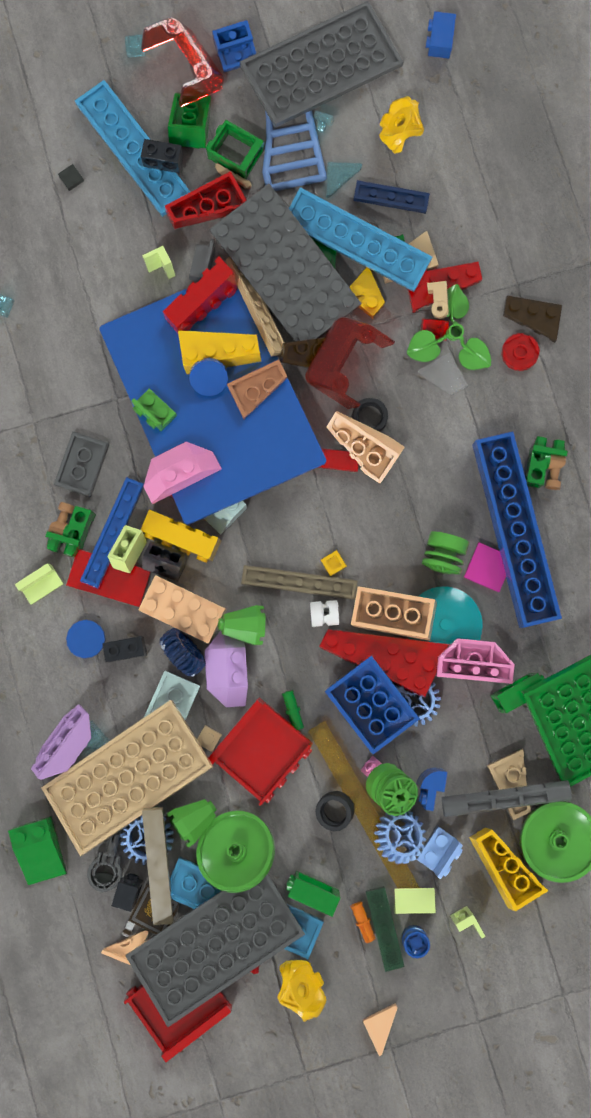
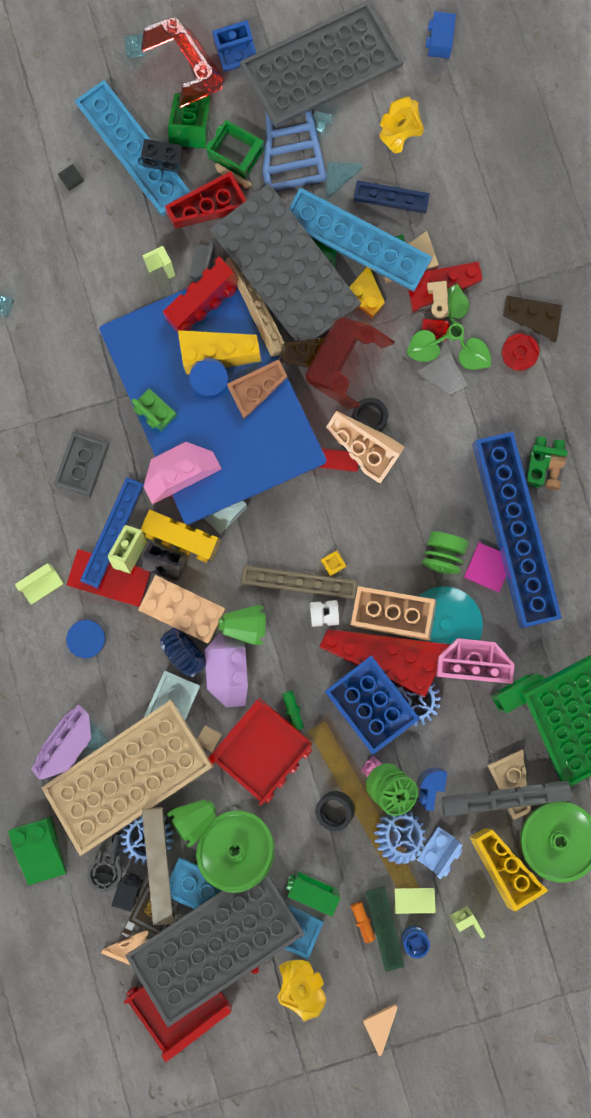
(70, 534): green hips -> none
(124, 649): black brick -> none

